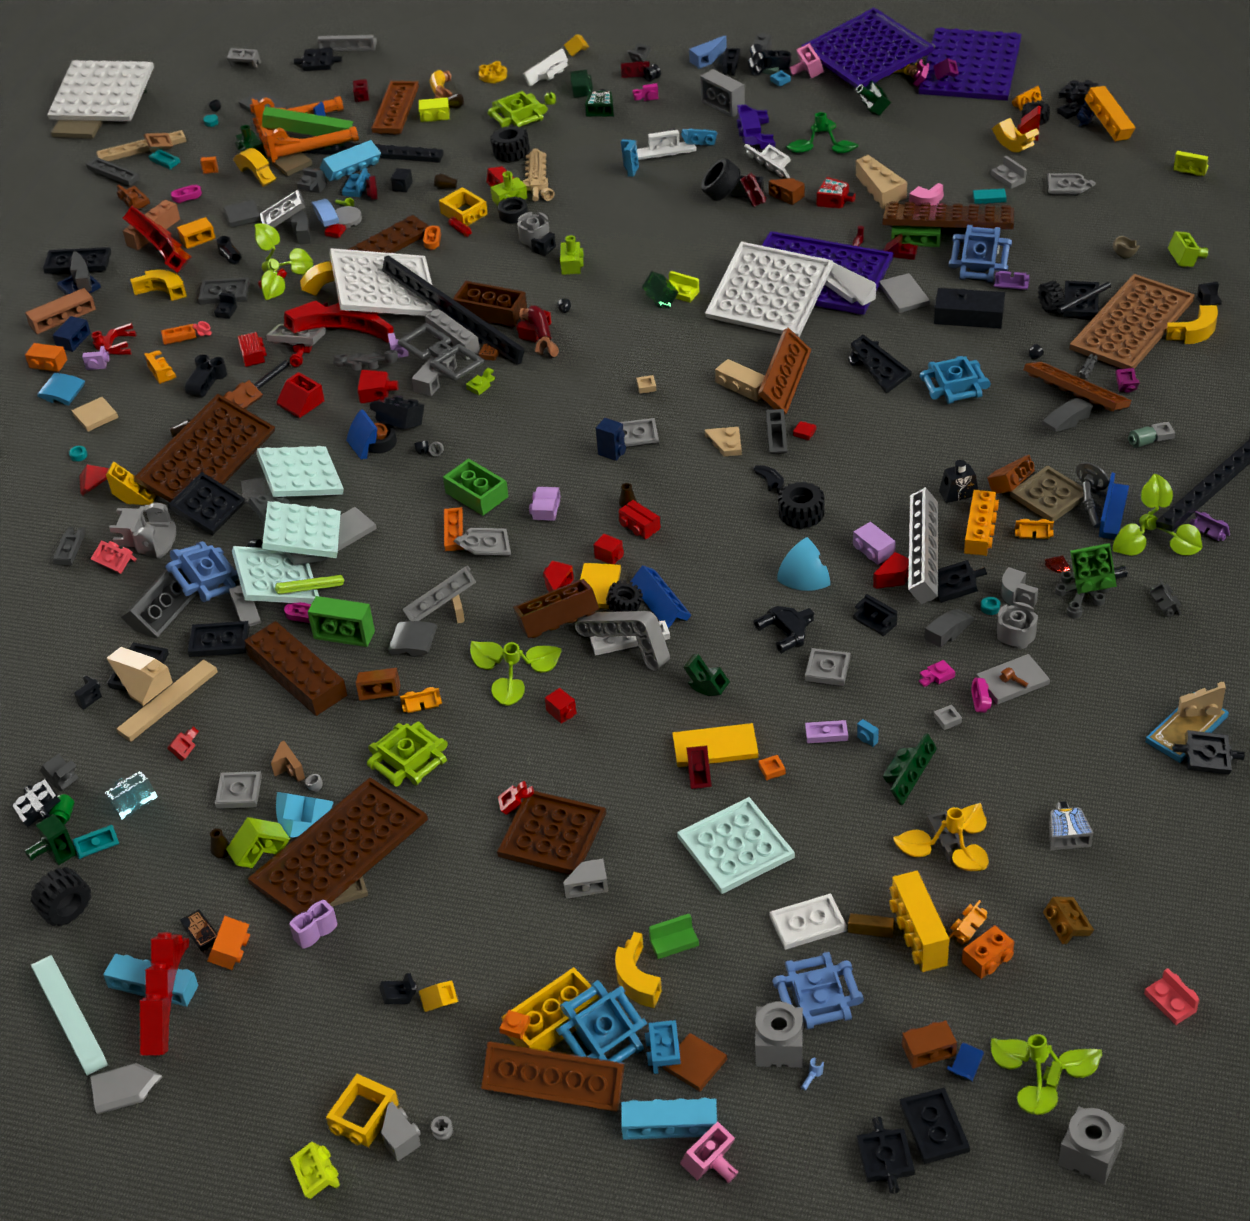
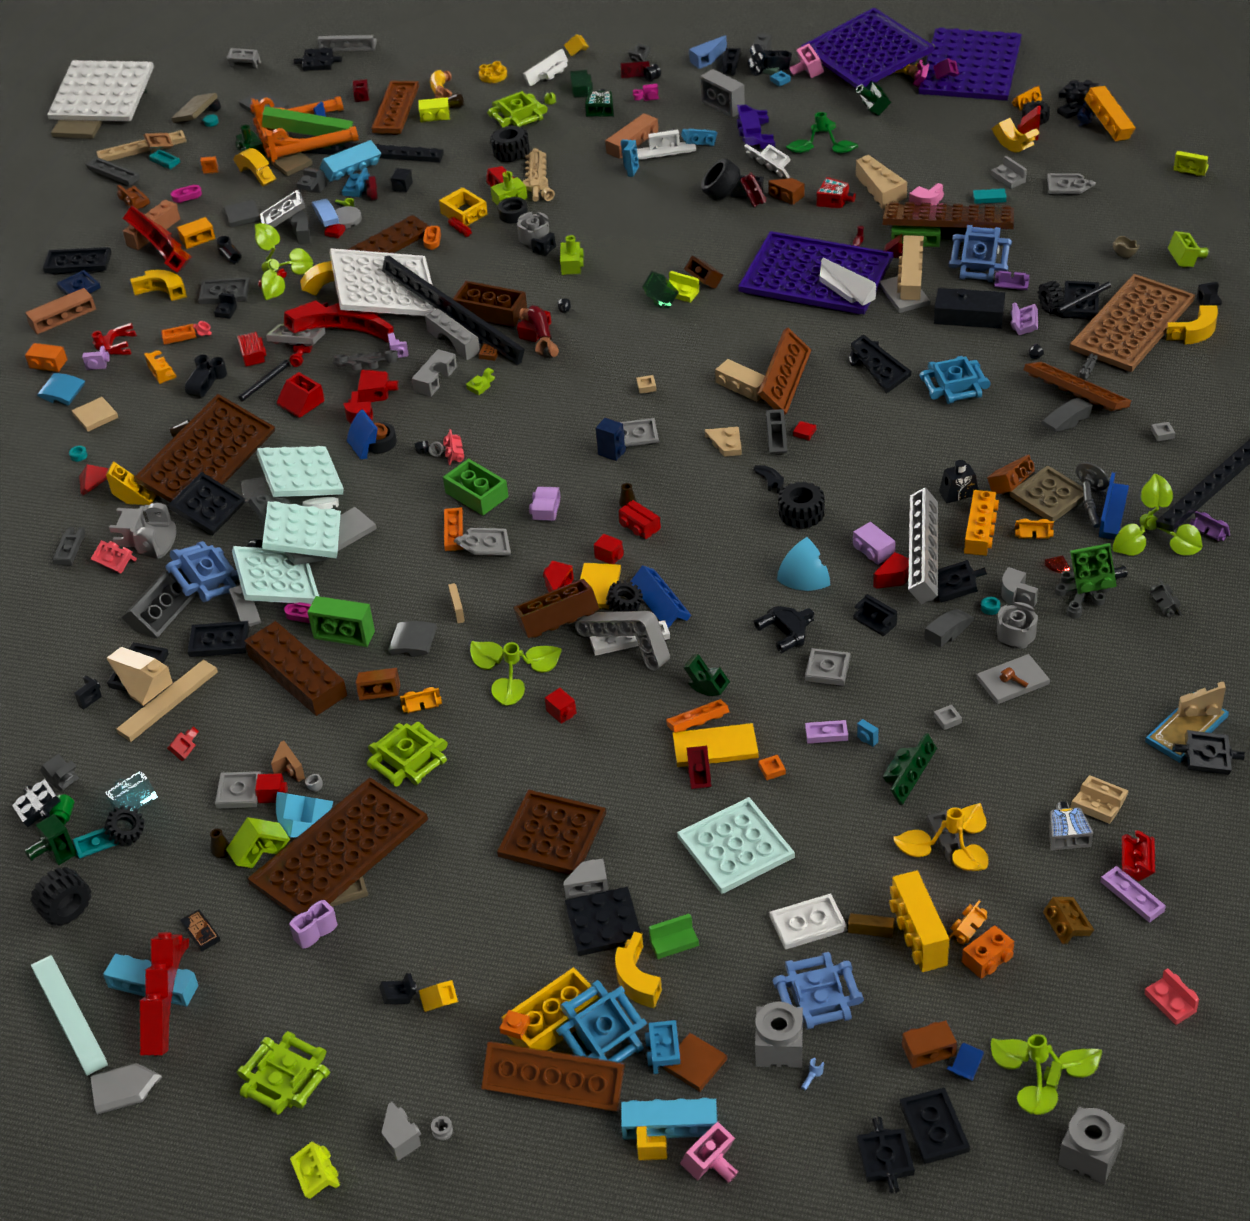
(71, 333): dark blue brick -> none
(80, 272): dark grey slope -> none
(127, 815): none -> black tyre
(194, 107): none -> dark tan tile
(229, 942): orange brick -> none
(244, 394): dark orange bracket -> none
(268, 786): none -> red brick
(283, 1075): none -> lime brick
(309, 584): lime axle -> none
(322, 503): none -> white tile
(355, 405): none -> red brick
(370, 1090): yellow window -> none
(398, 411): black hinge -> none
(440, 594): light grey fence -> none
(441, 352): dark grey bar -> none
(444, 181): dark brown cone -> none
(453, 447): none -> coral hinge
(512, 797): red plate -> none
(602, 920): none -> black plate
(636, 130): none -> nougat brick
(650, 1146): none -> yellow panel
(697, 716): none -> orange plate
(703, 271): none -> reddish brown brick
(769, 289): white plate -> none
(910, 268): none -> tan wedge
(937, 672): dark pink plate -> none
(980, 695): dark pink plate -> none
(1024, 319): none -> lavender bracket
(1099, 799): none -> tan slope
(1127, 380): magenta bracket -> none
(1133, 894): none -> lavender plate
(1138, 855): none -> red hinge
(1142, 436): sand green brick -> none

